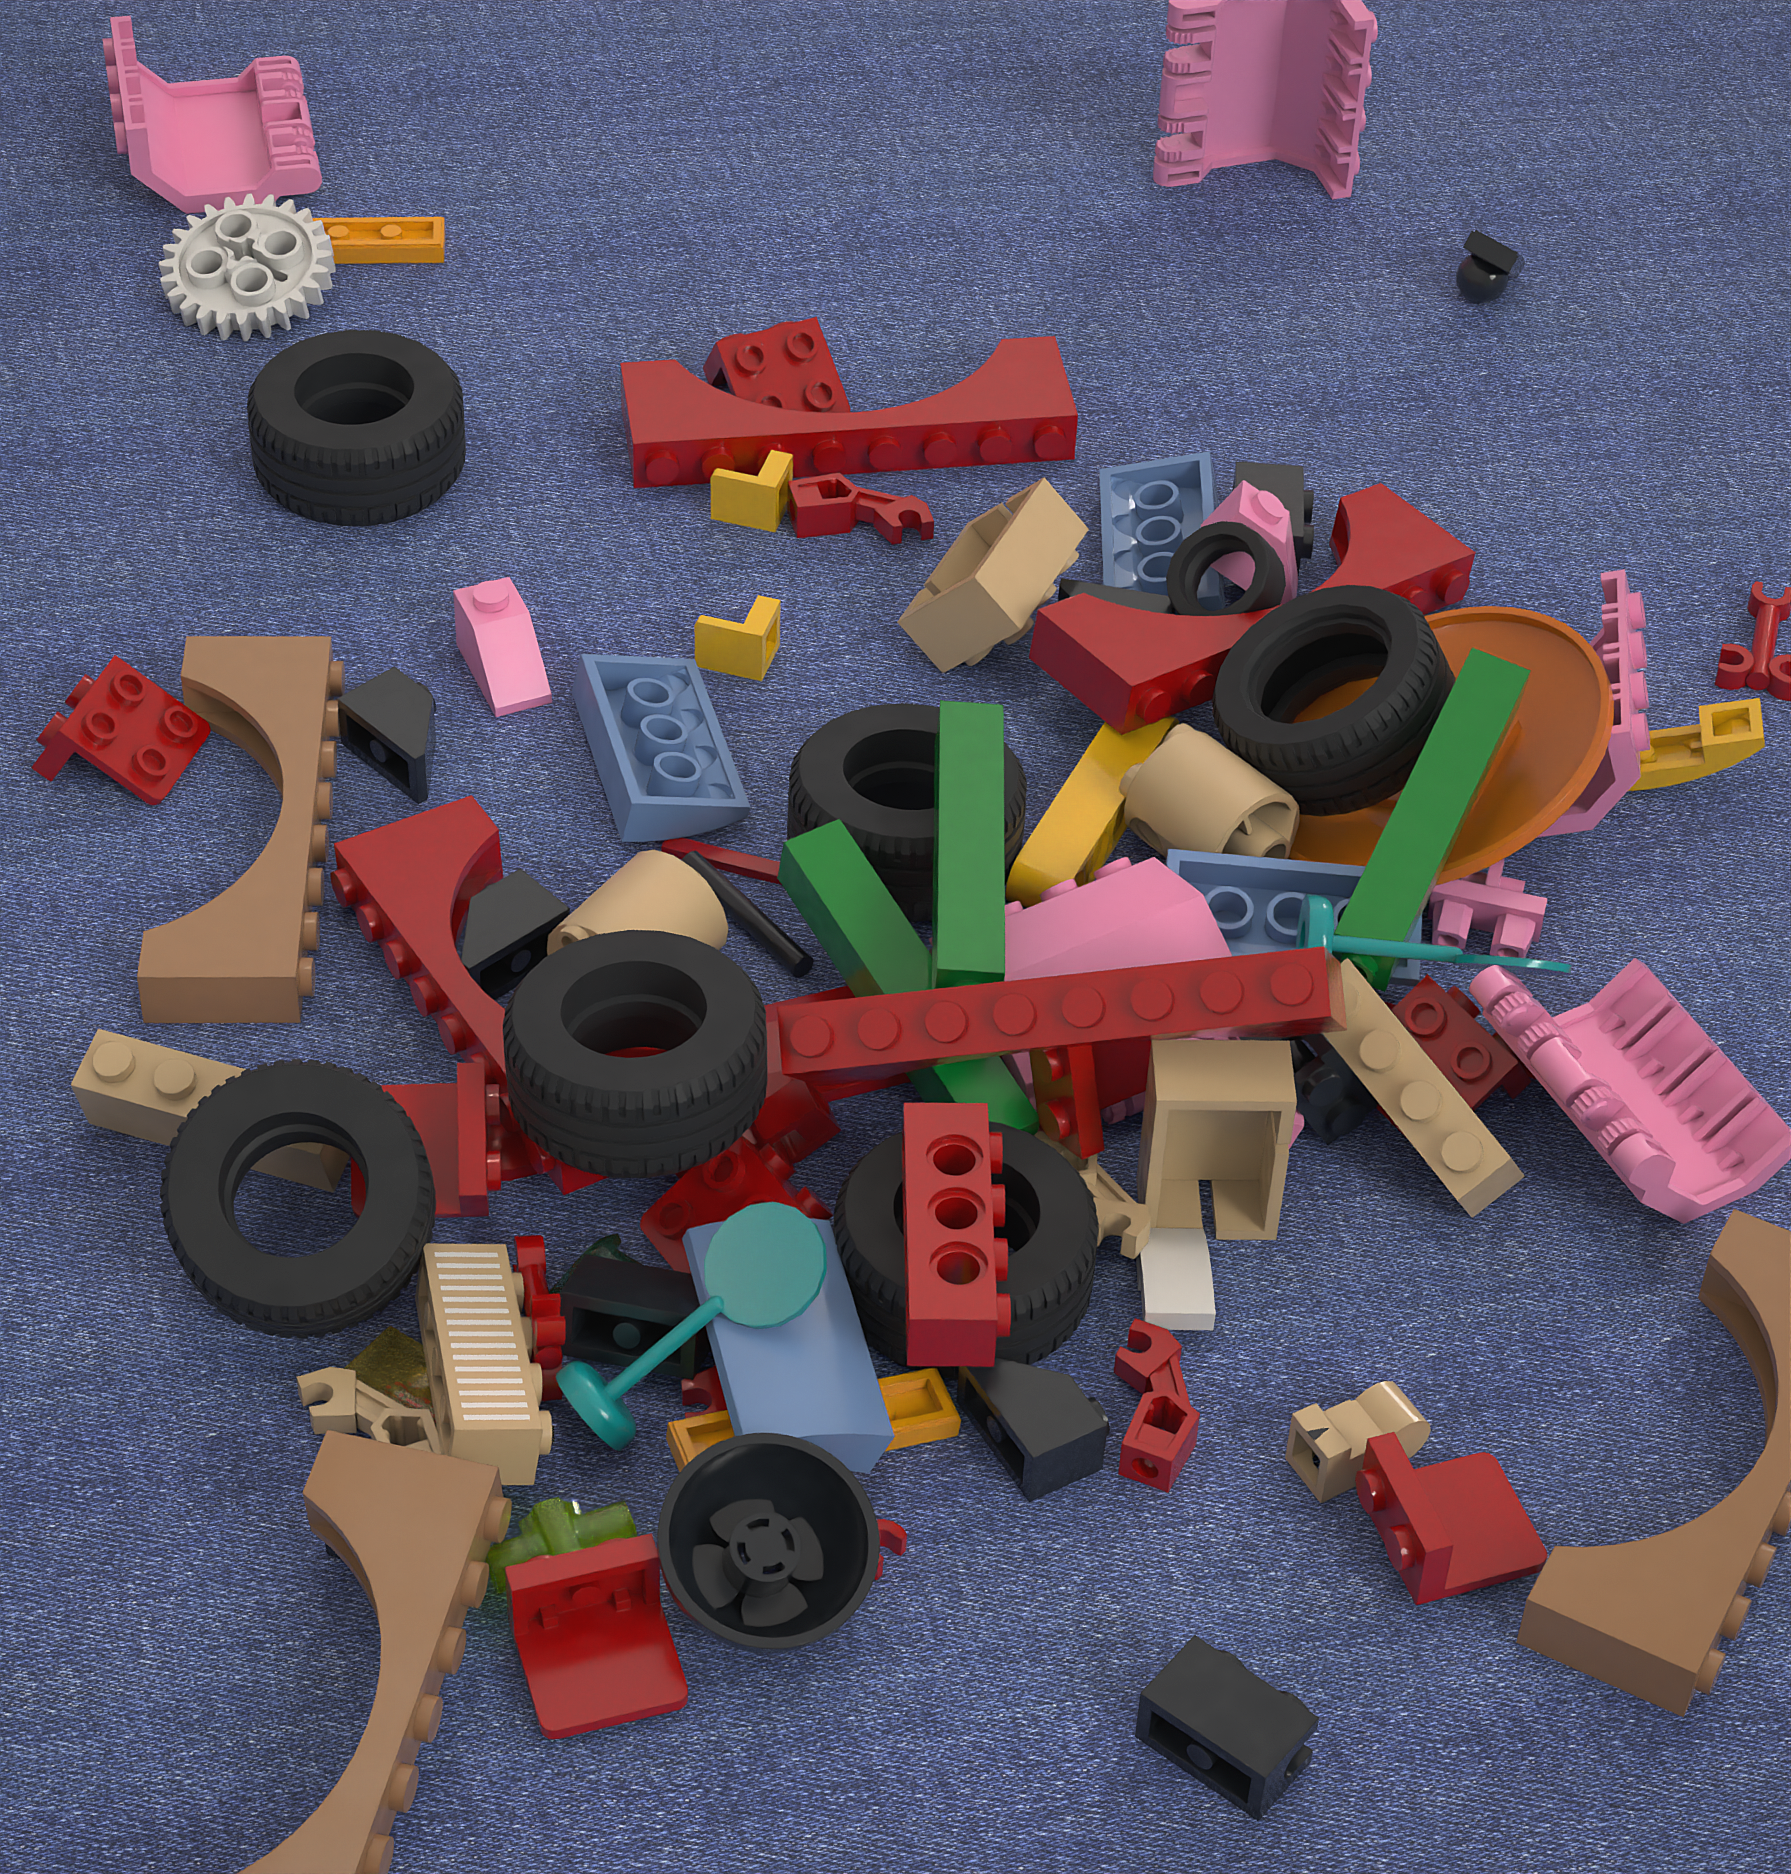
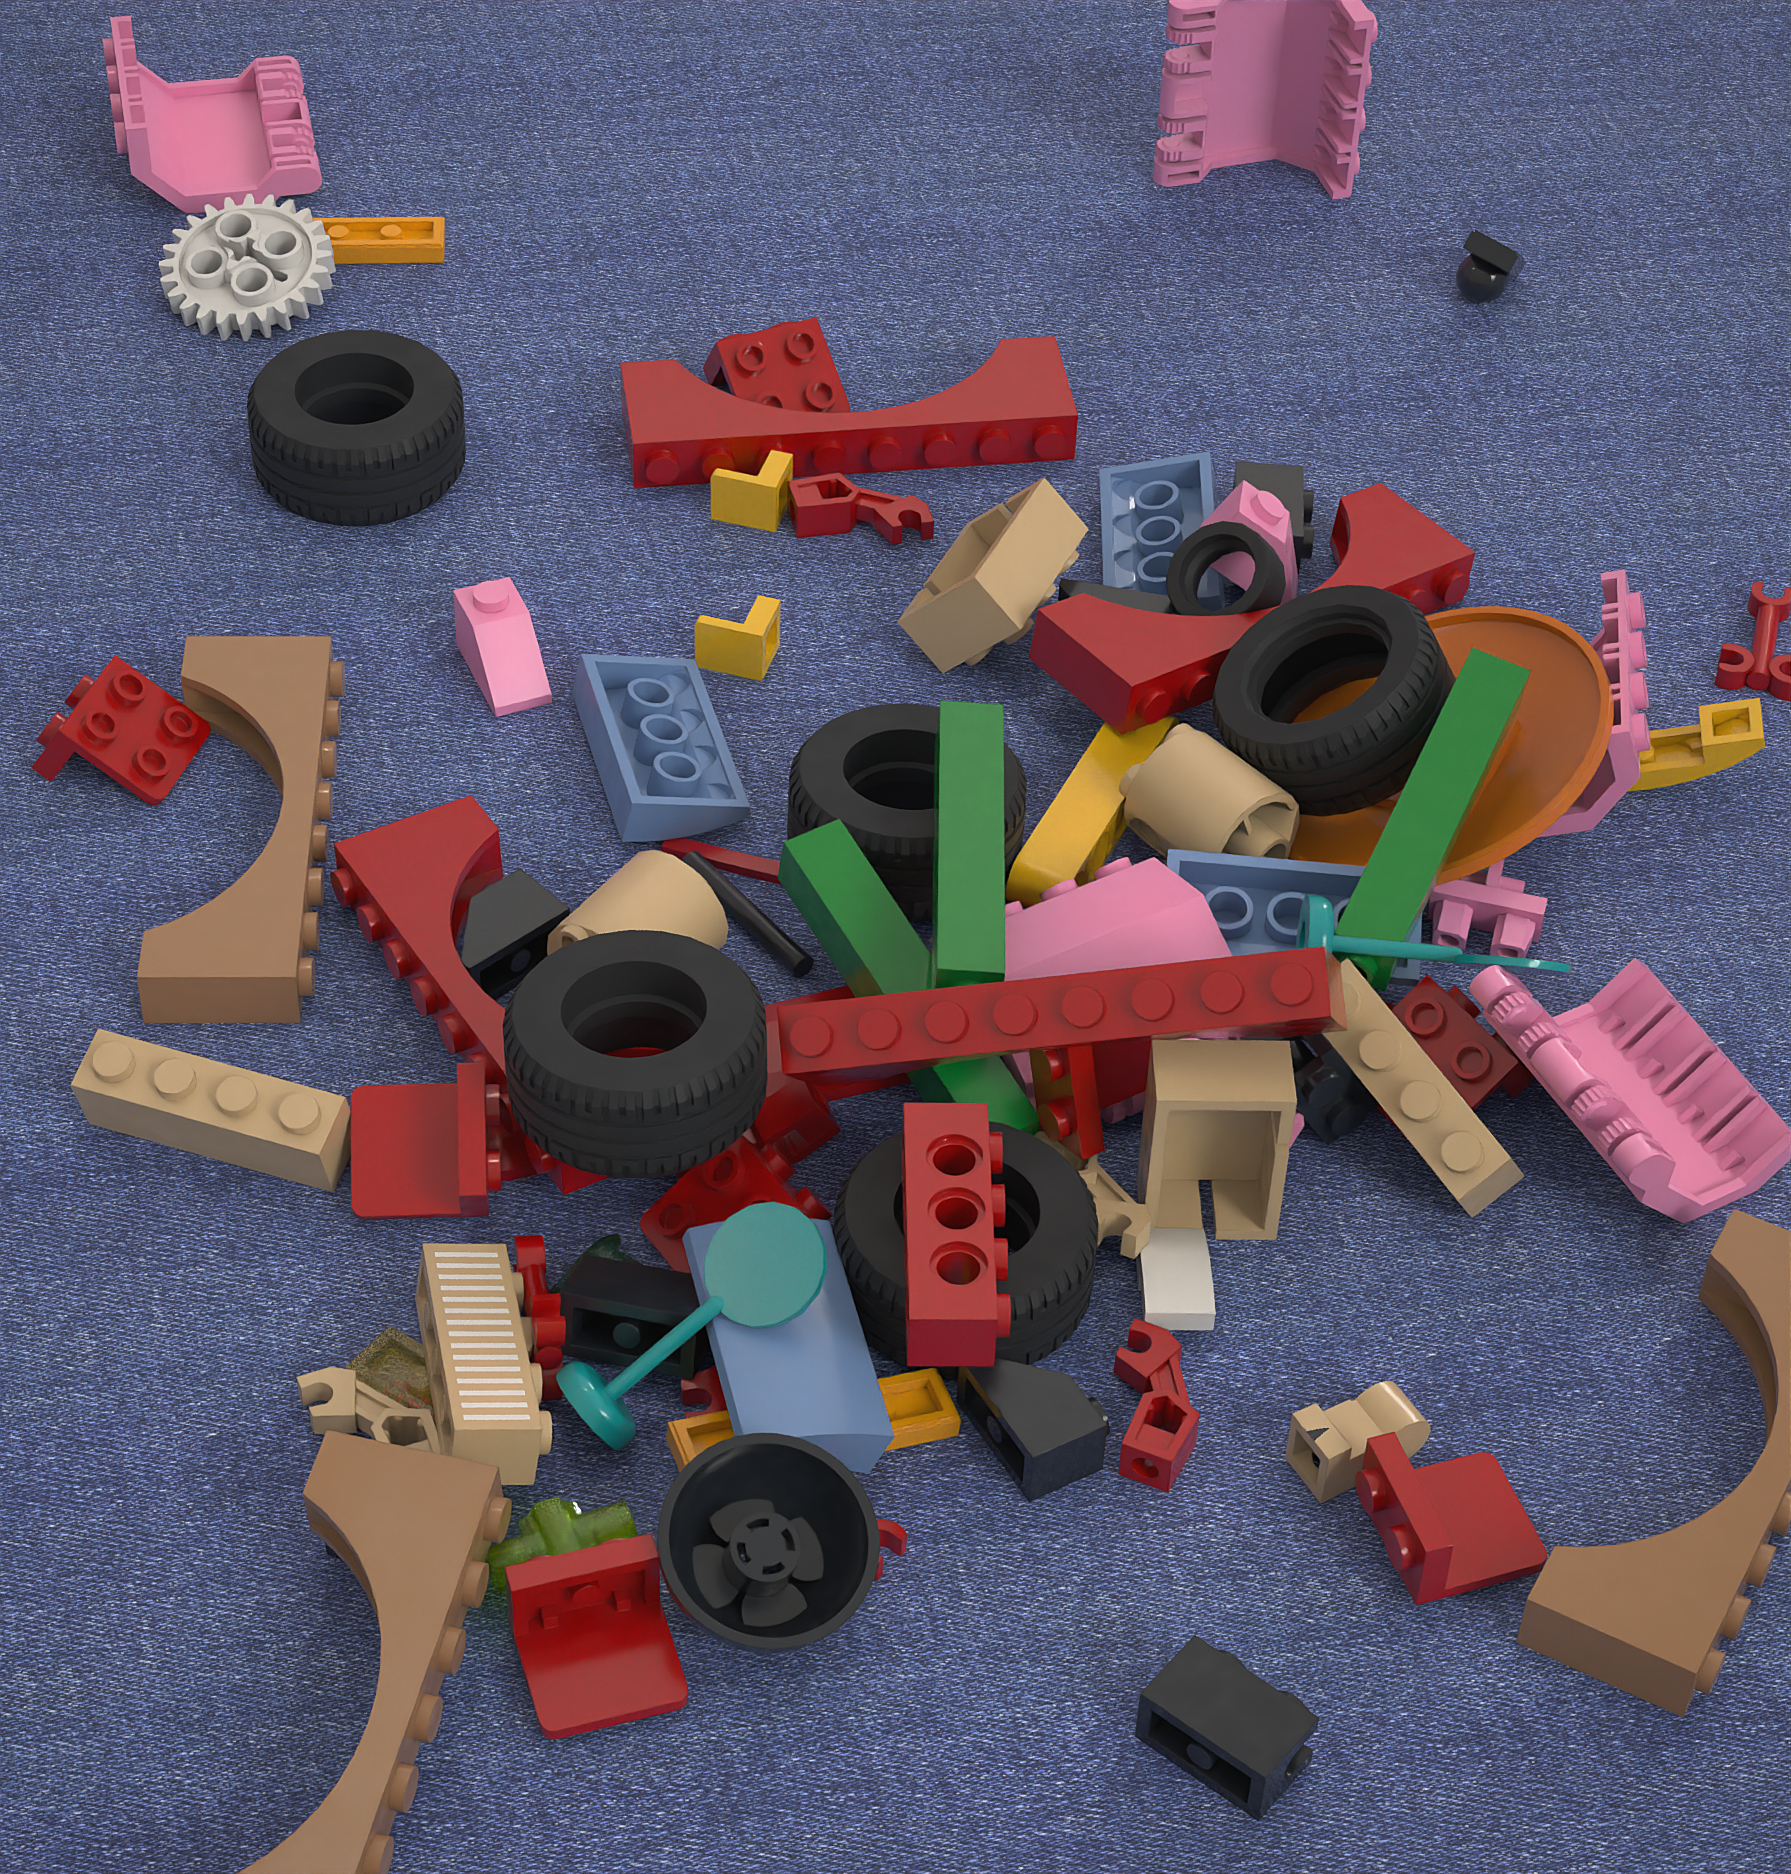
(278, 1109): black tyre -> none
(392, 730): black slope -> none

